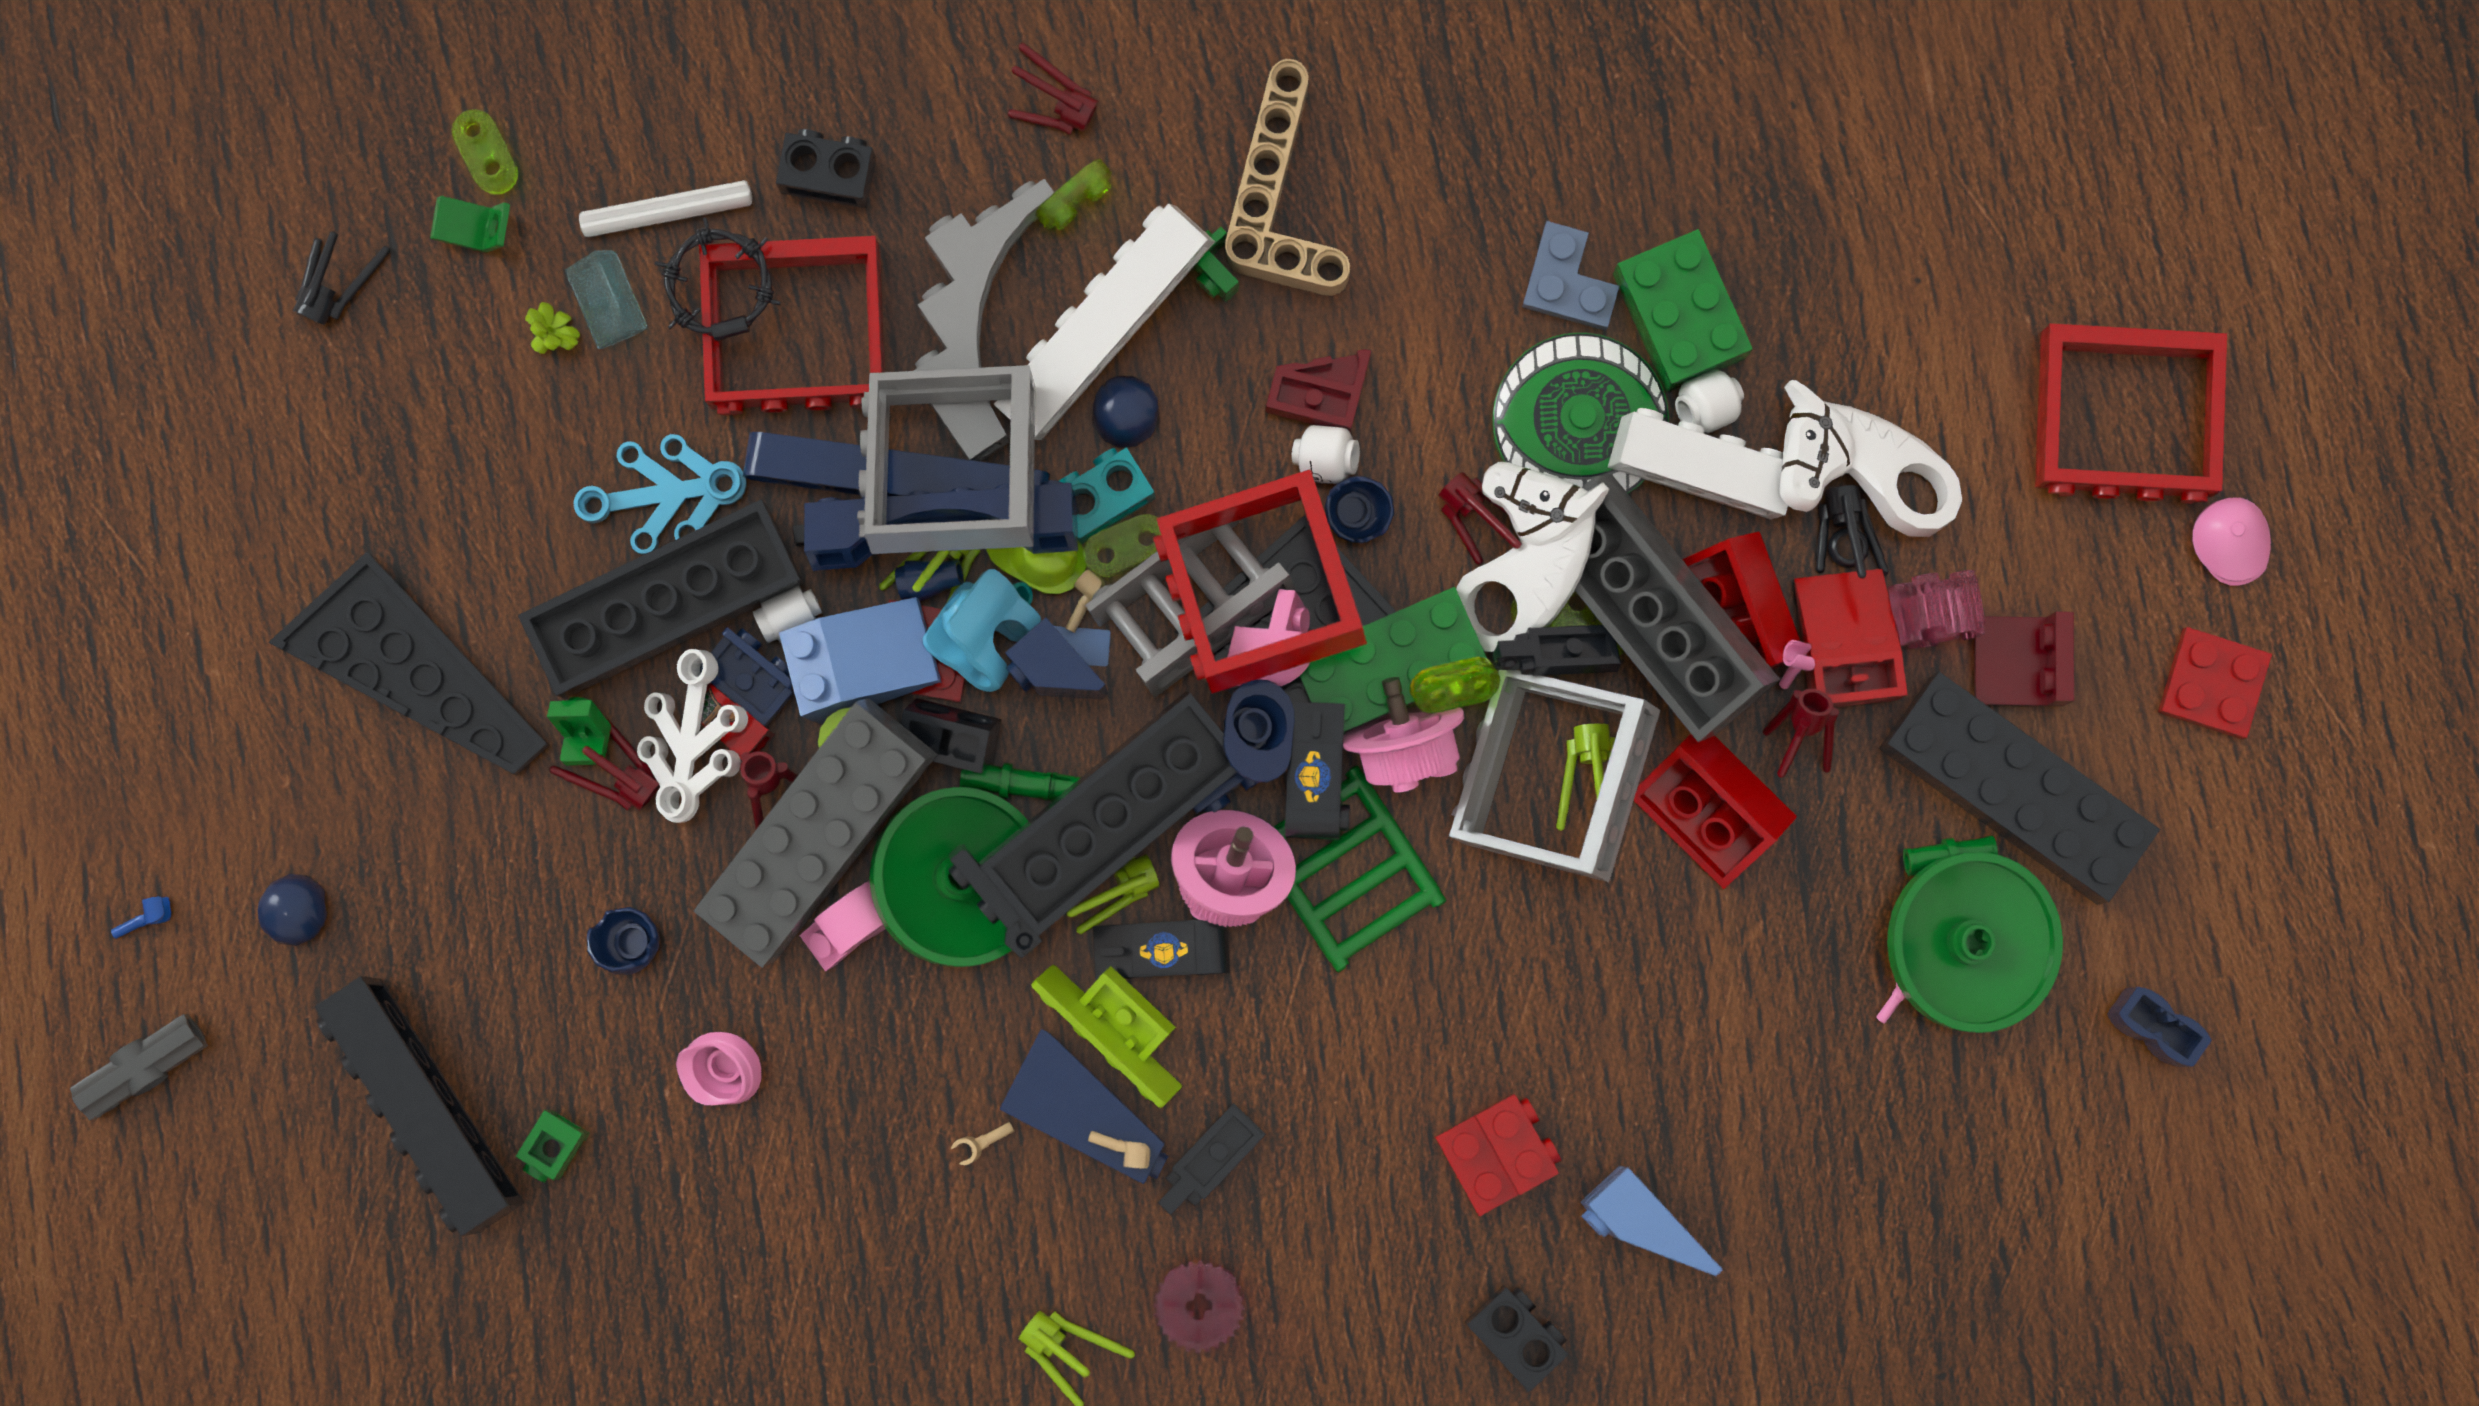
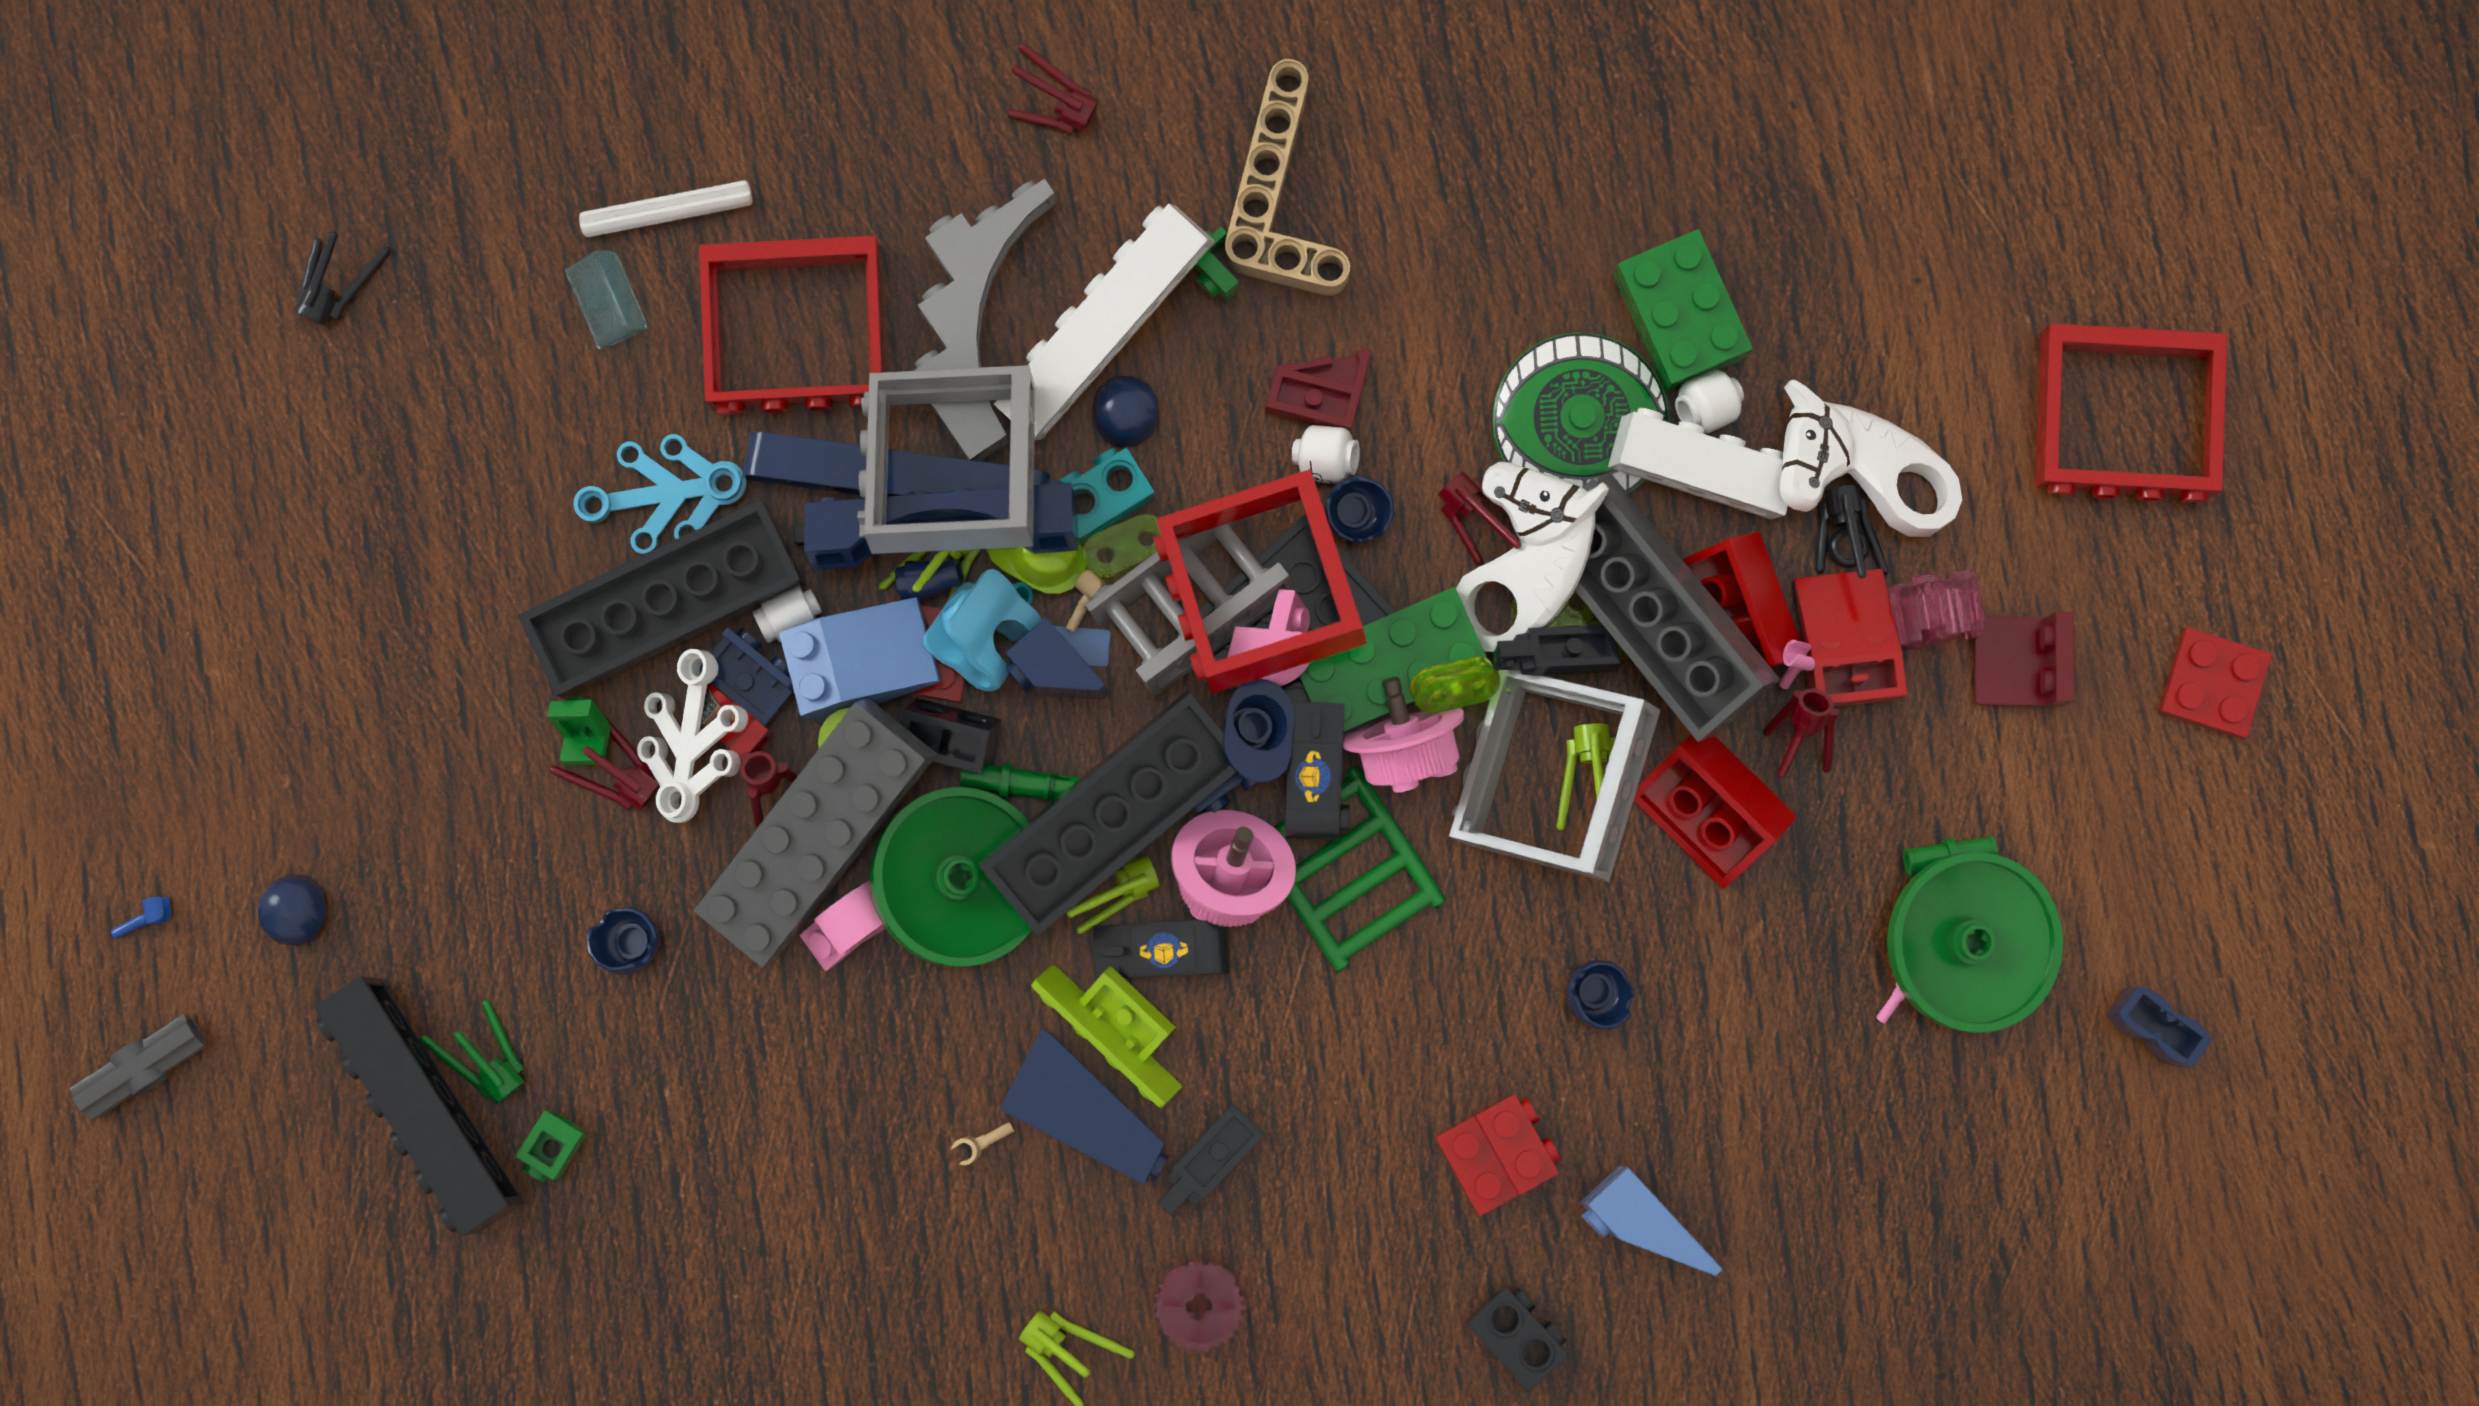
(392, 651): black wing -> none
(469, 224): green bracket -> none
(483, 150): clear neon green plate -> none
(496, 1078): none -> green plant
(551, 329): lime plant -> none
(719, 1069): bright pink hat -> none
(732, 326): black piece -> none
(822, 180): black brick -> none
(994, 905): black hinge -> none
(1087, 184): clear neon green plate -> none
(1136, 1153): tan hand -> none
(1559, 289): sand blue plate -> none
(1600, 995): none -> dark blue hair
(2019, 789): black brick -> none
(2232, 540): bright pink hat -> none

